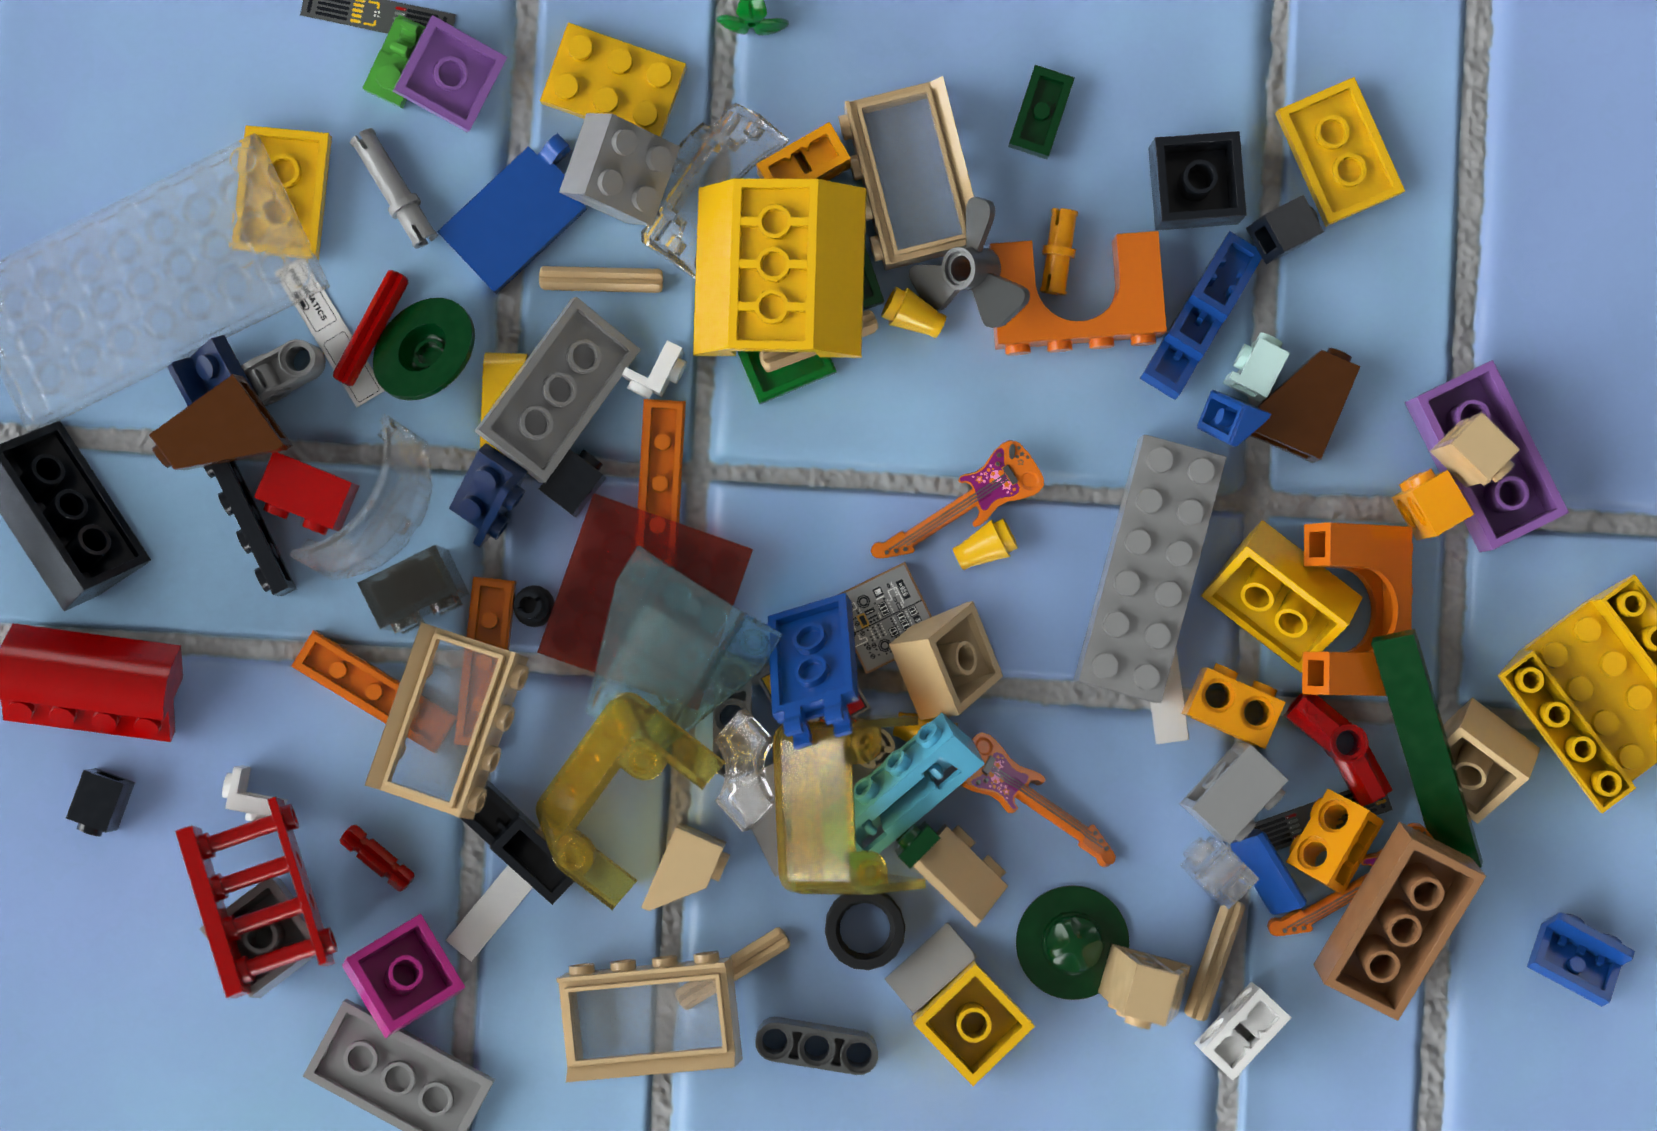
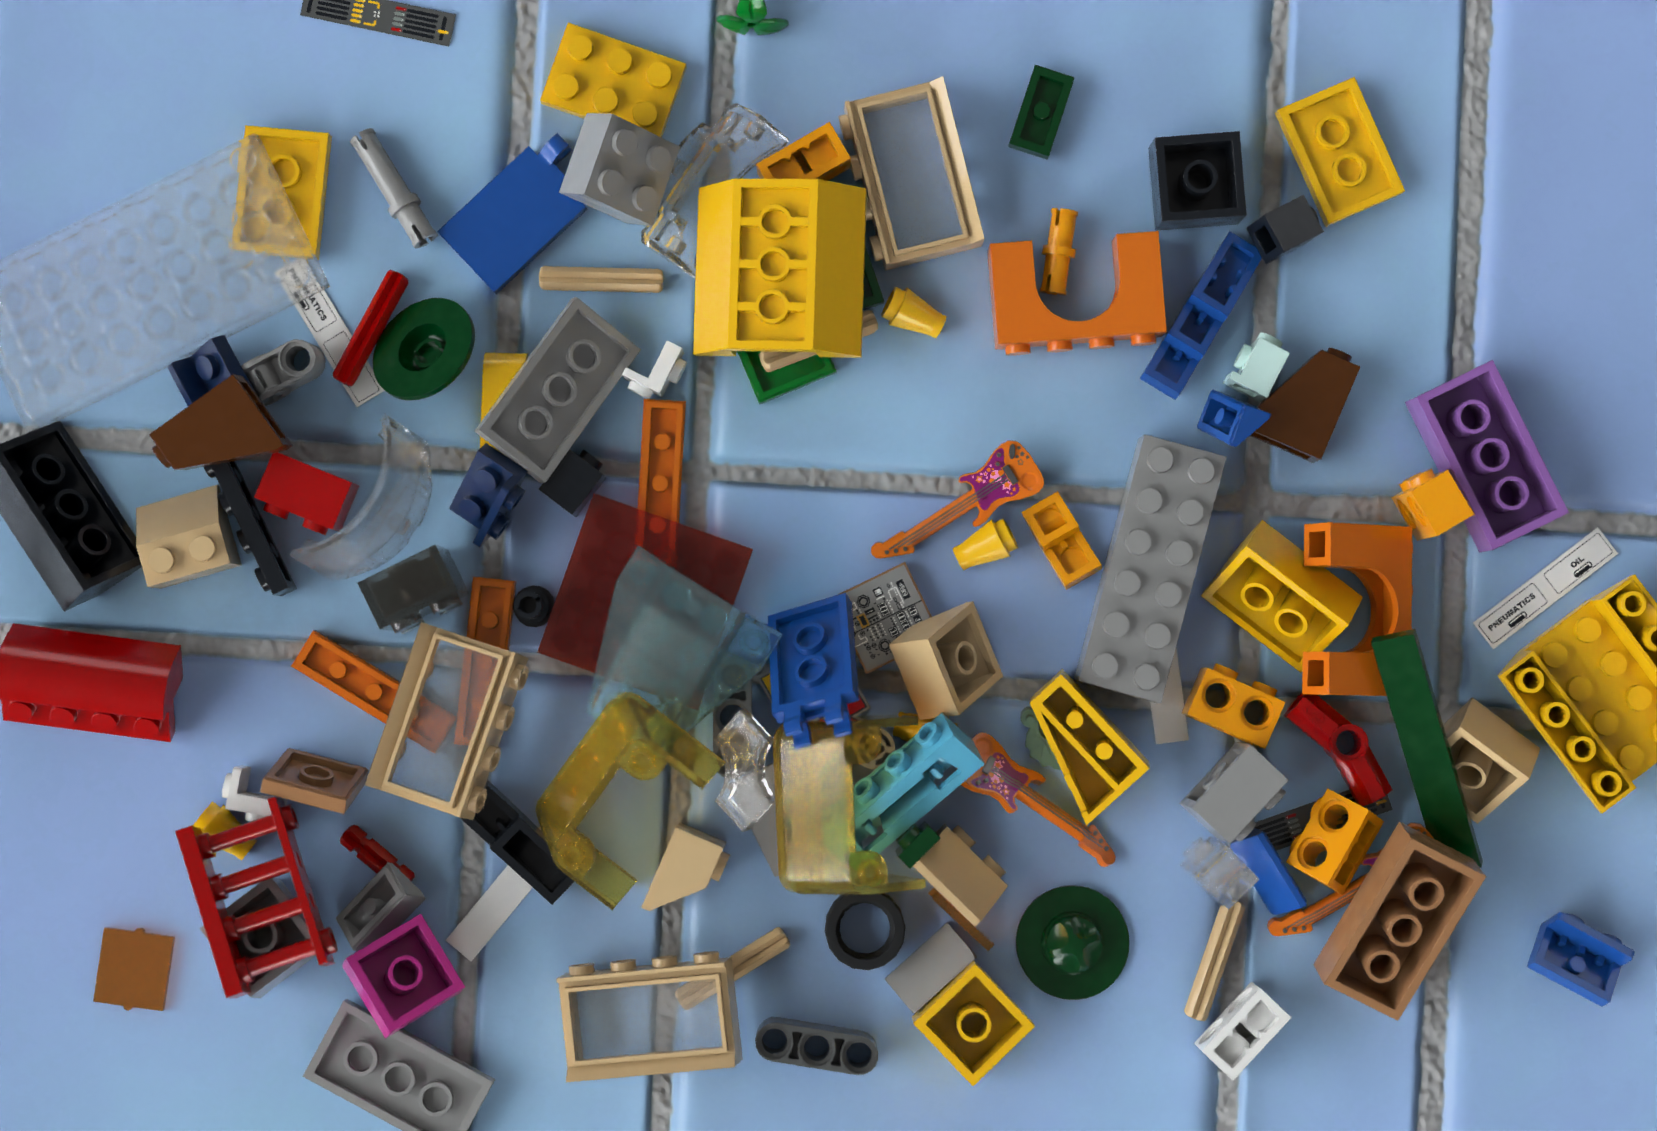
(99, 802): black brick -> none
(134, 969): none -> clear orange piece
(185, 538): none -> tan slope
(218, 819): none -> yellow cone
(314, 780): none -> medium nougat tile
(379, 907): none -> light grey slope
(392, 60): bright green plate -> none
(449, 74): medium lavender plate -> none
(974, 270): dark grey piece -> none
(975, 932): none -> clear orange piece
(1036, 742): none -> sand green piece
(1061, 540): none -> light orange slope
(1087, 745): none -> yellow wedge
(1143, 986): tan wedge -> none
(1476, 451): tan brick -> none
(1545, 588): none -> white sticker

